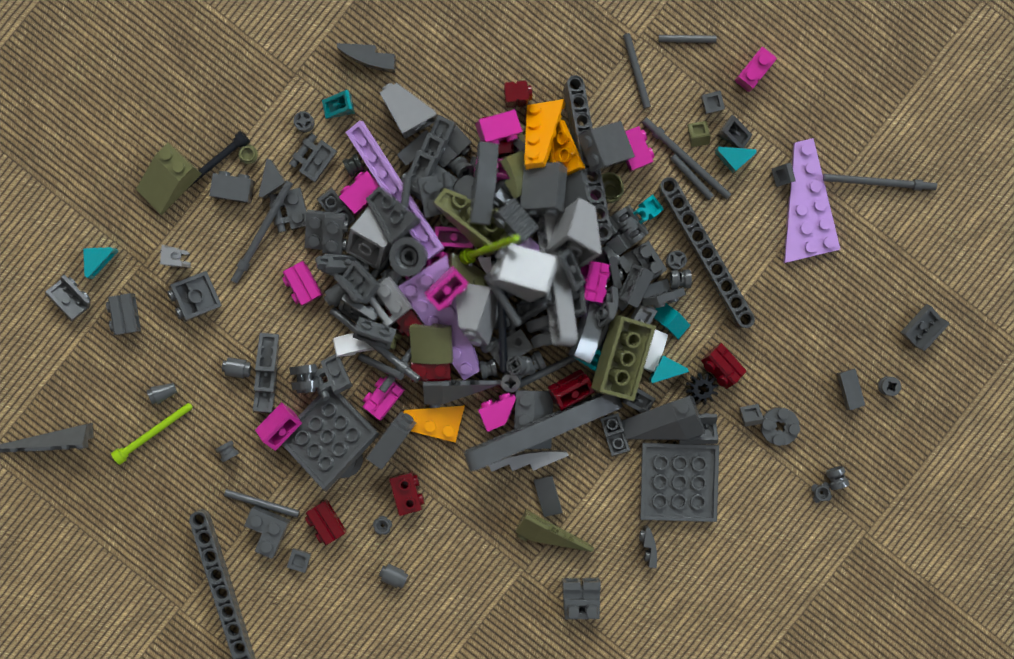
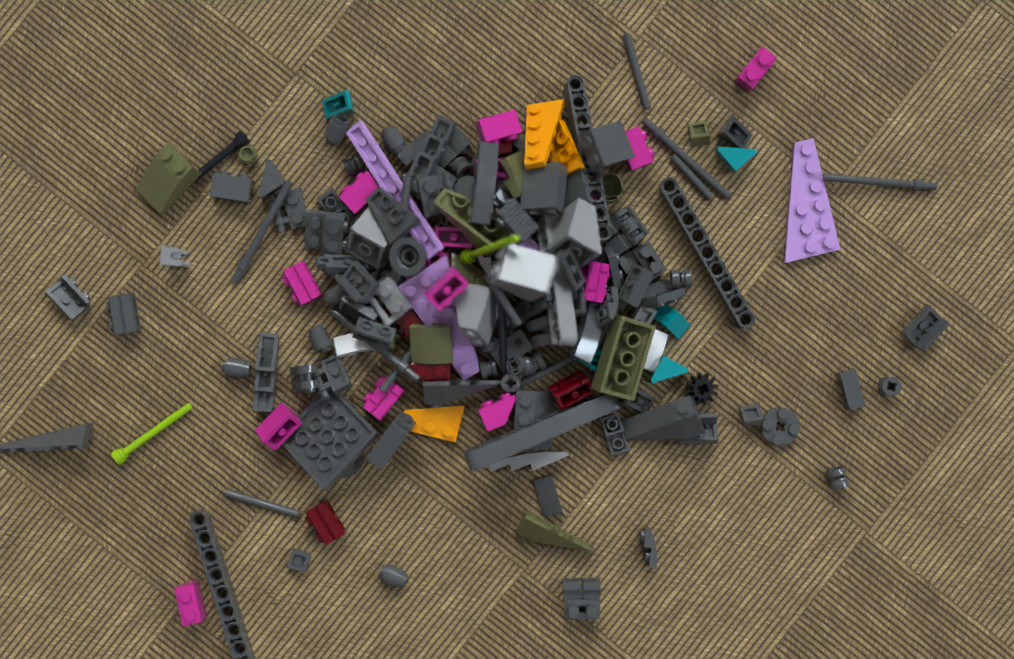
(96, 259): teal slope -> none
(160, 393): dark grey cone -> none
(190, 603): none -> dark pink brick
(193, 296): dark grey plate -> none
(227, 451): dark grey wheel -> none
(272, 528): dark grey brick -> none
(302, 118): dark grey wheel -> none
(317, 161): dark grey plate -> none
(320, 339): none -> dark grey brick
(336, 129): none -> dark grey brick
(368, 56): dark grey slope -> none
(377, 525): dark grey plate -> none
(380, 366): dark grey bar -> none
(393, 139): none -> dark grey brick
(406, 493): dark red brick -> none
(407, 110): light grey slope -> none
(517, 94): dark red brick -> none
(648, 209): teal plate -> none
(677, 261): dark grey wheel -> none
(679, 482): dark grey plate -> none
(687, 38): dark grey bar -> none
(712, 102): dark grey plate -> none
(723, 366): dark red brick -> none
(783, 174): dark grey plate -> none
(826, 496): dark grey plate -> none

